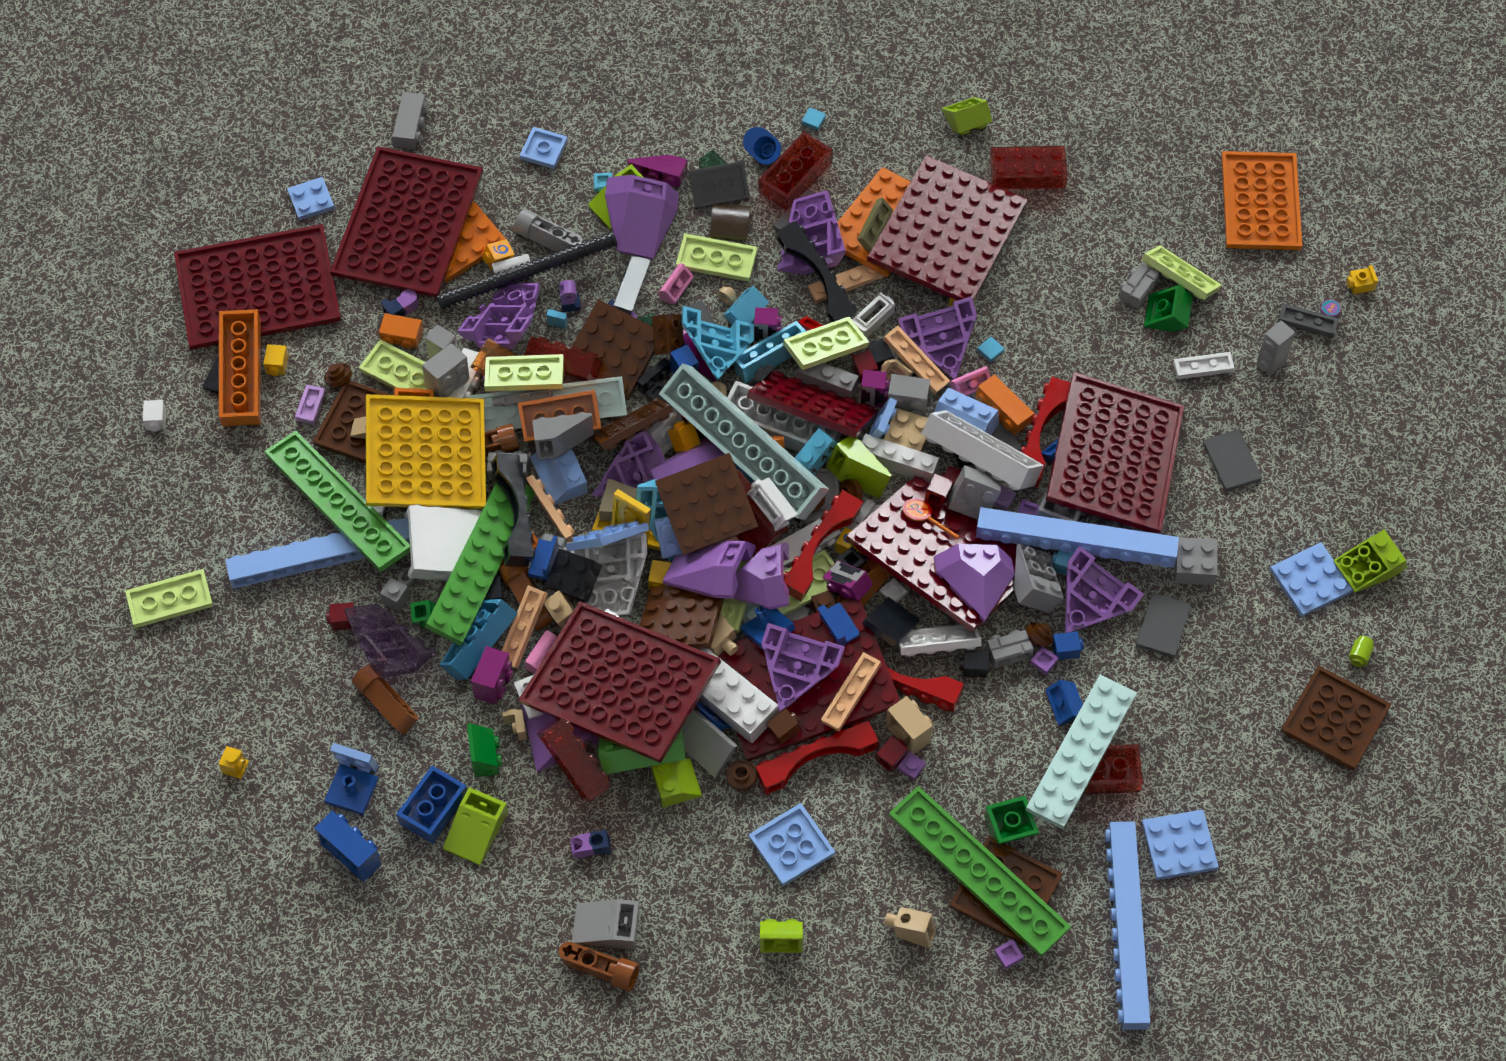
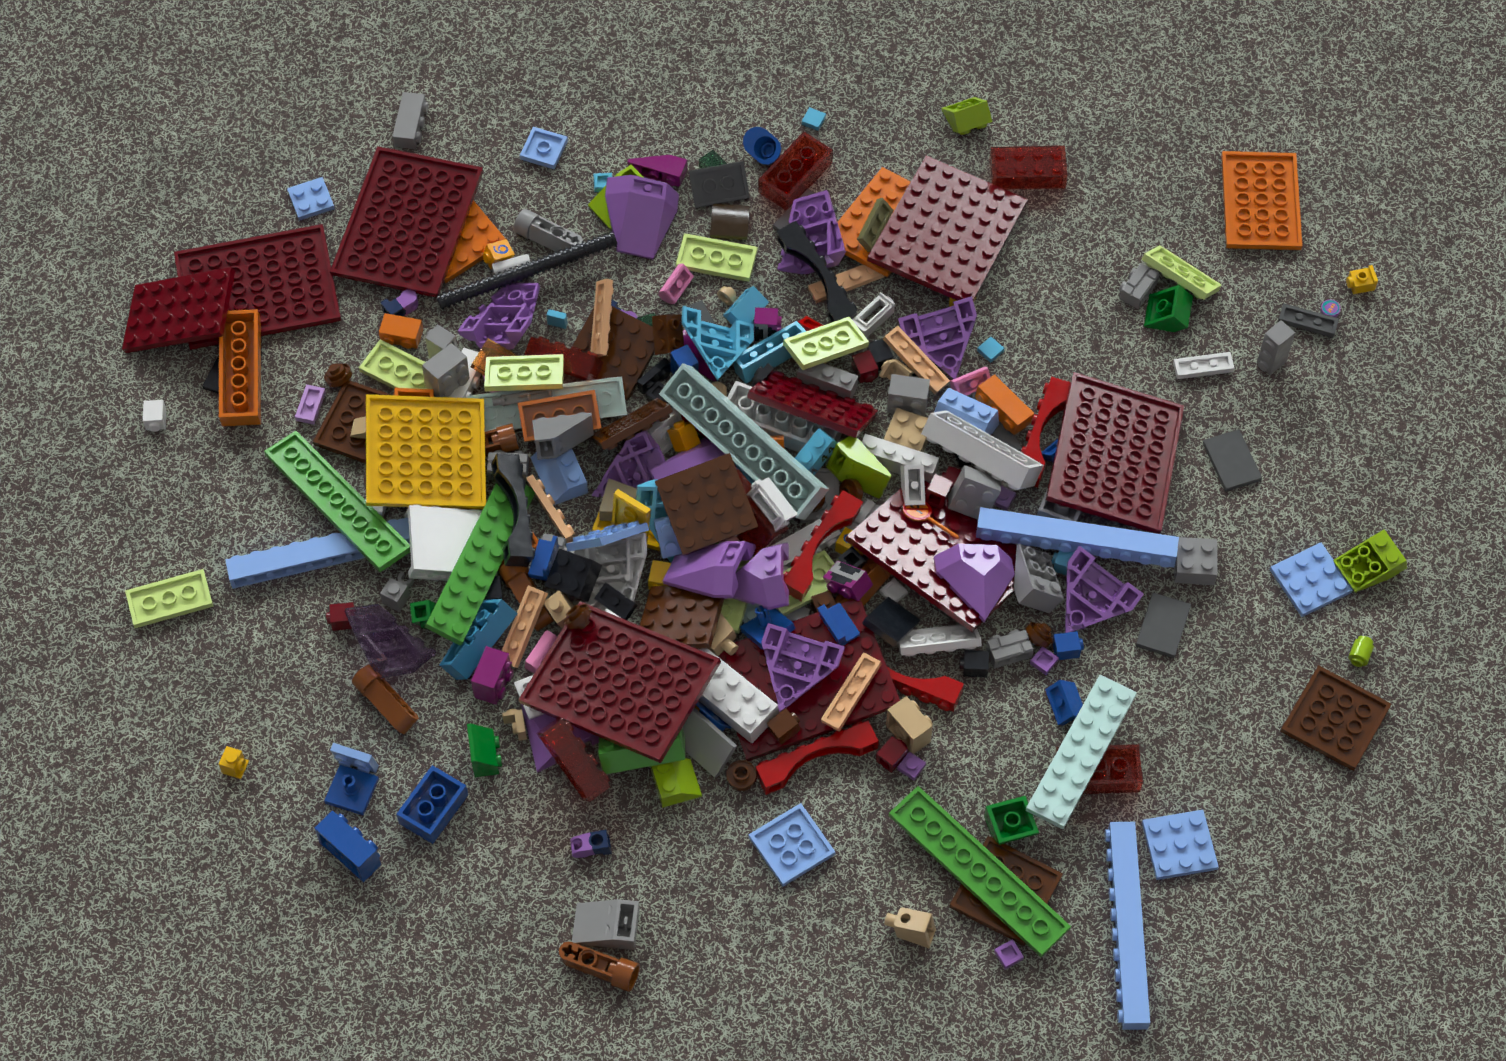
(178, 310): none -> dark red plate
(275, 359): yellow brick -> none
(475, 826): lime slope -> none
(569, 297): medium lavender leg -> none
(577, 617): none -> reddish brown plate
(601, 317): none -> light nougat plate
(615, 601): none -> black plate
(631, 284): tile -> none
(781, 936): lime slope -> none
(874, 388): magenta brick -> none
(880, 425): light blue plate -> none
(913, 484): none -> white slope
(1028, 508): medium lavender plate -> none

